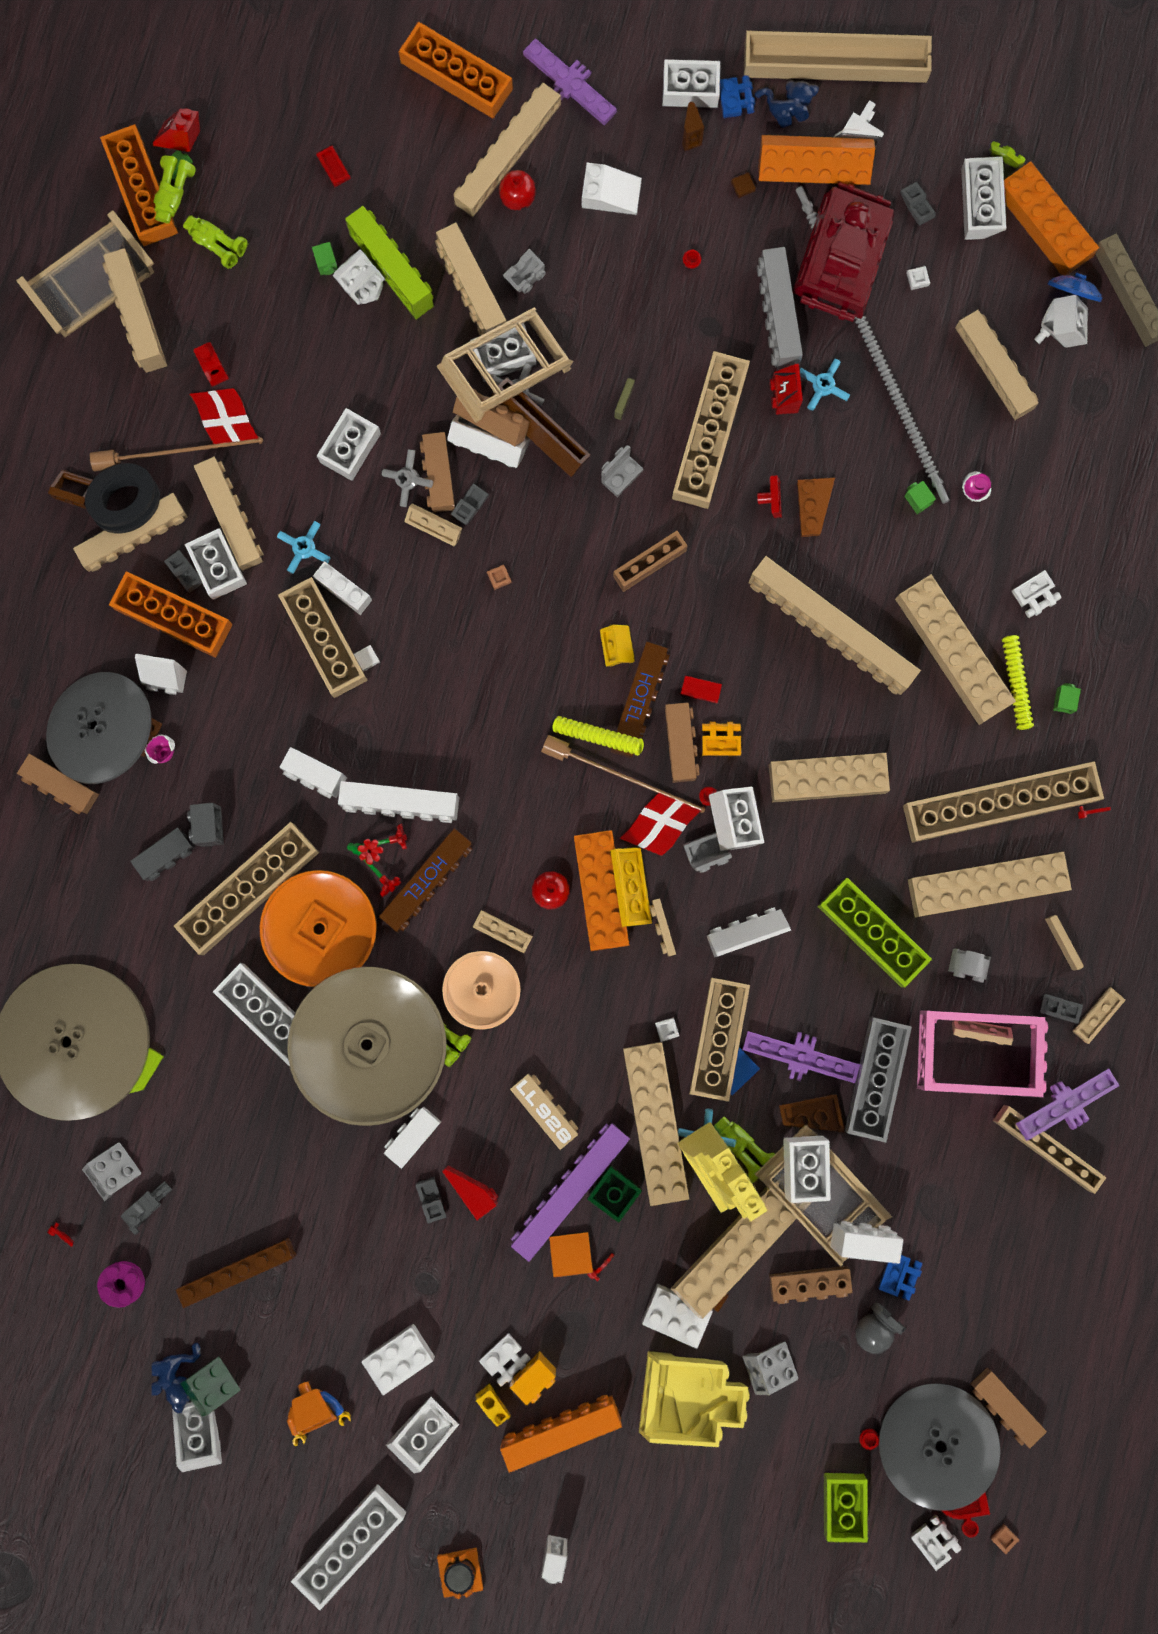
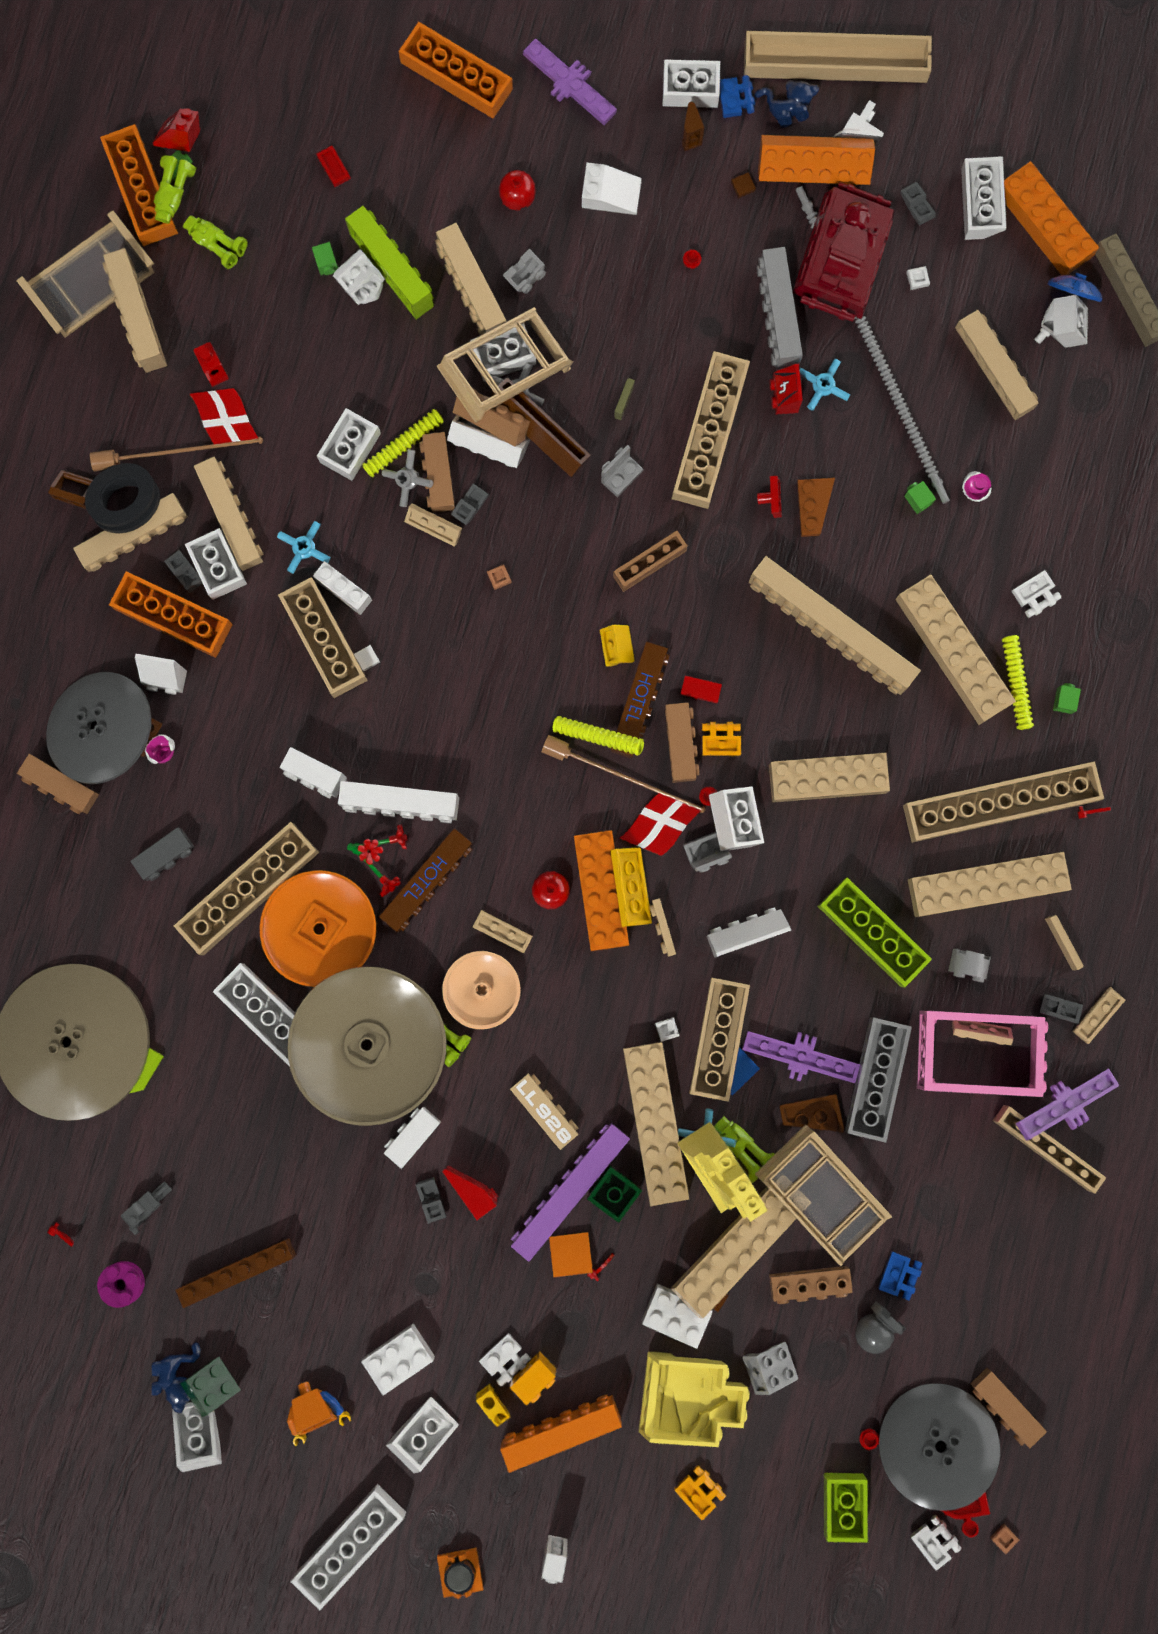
(111, 1171): light grey bracket -> none
(205, 824): dark grey brick -> none
(402, 443): none -> neon yellow piece
(507, 149): tan brick -> none
(695, 1497): none -> light orange plate
(806, 1169): white brick -> none
(866, 1242): white brick -> none
(1008, 155): lime tile -> none

